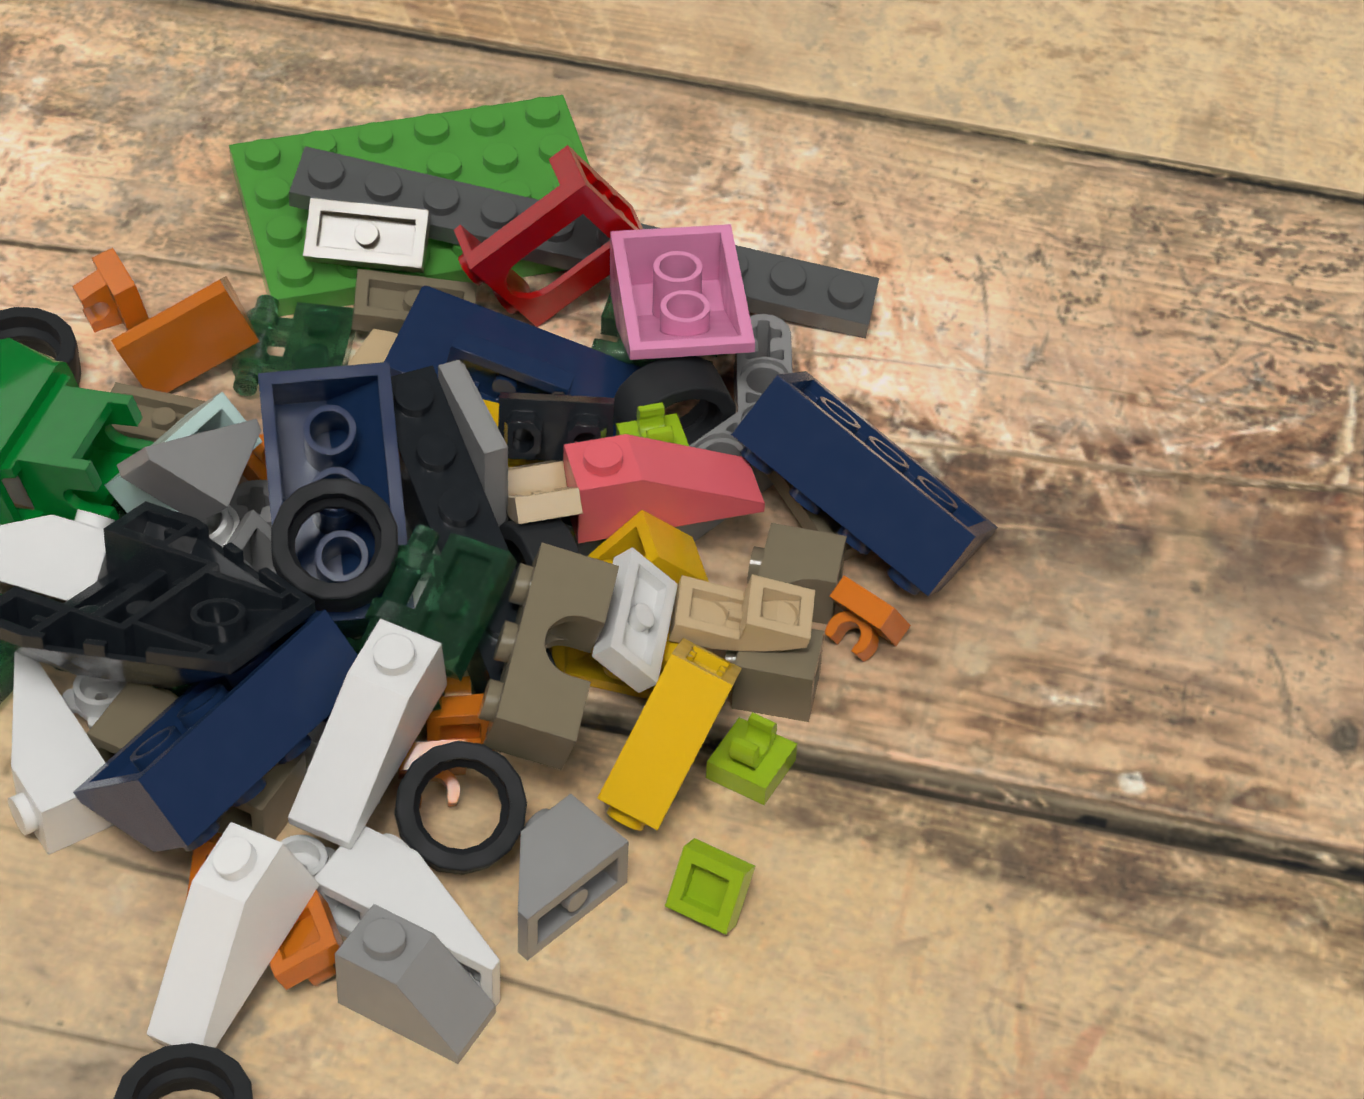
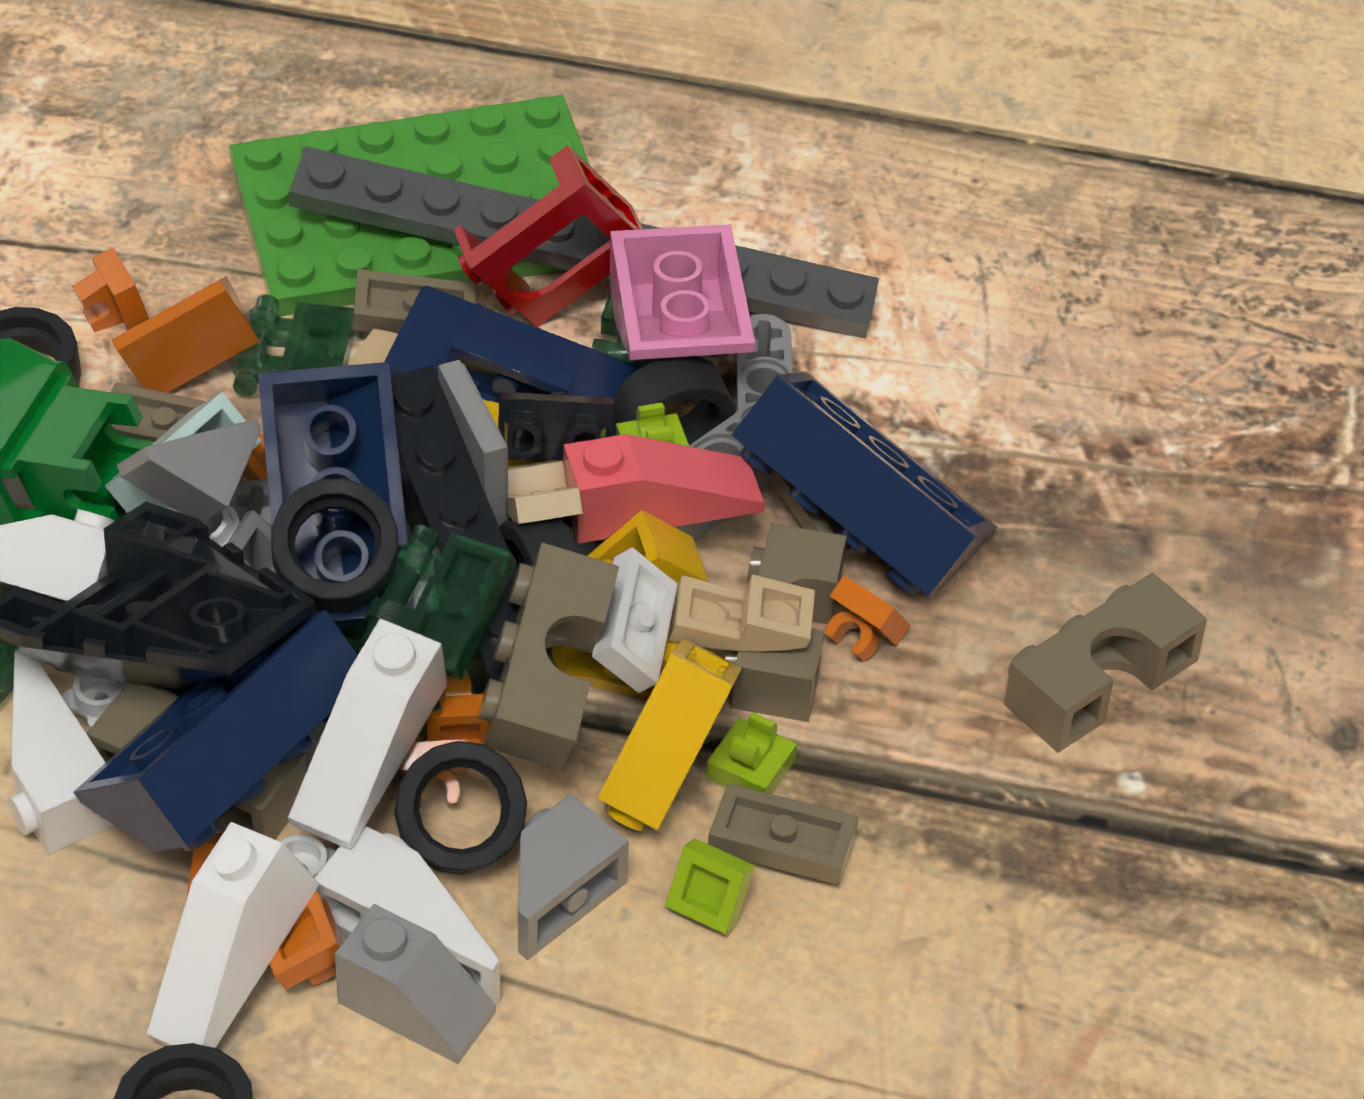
(367, 235): plate -> none
(783, 833): none -> dark tan plate
(1137, 630): none -> dark tan arch

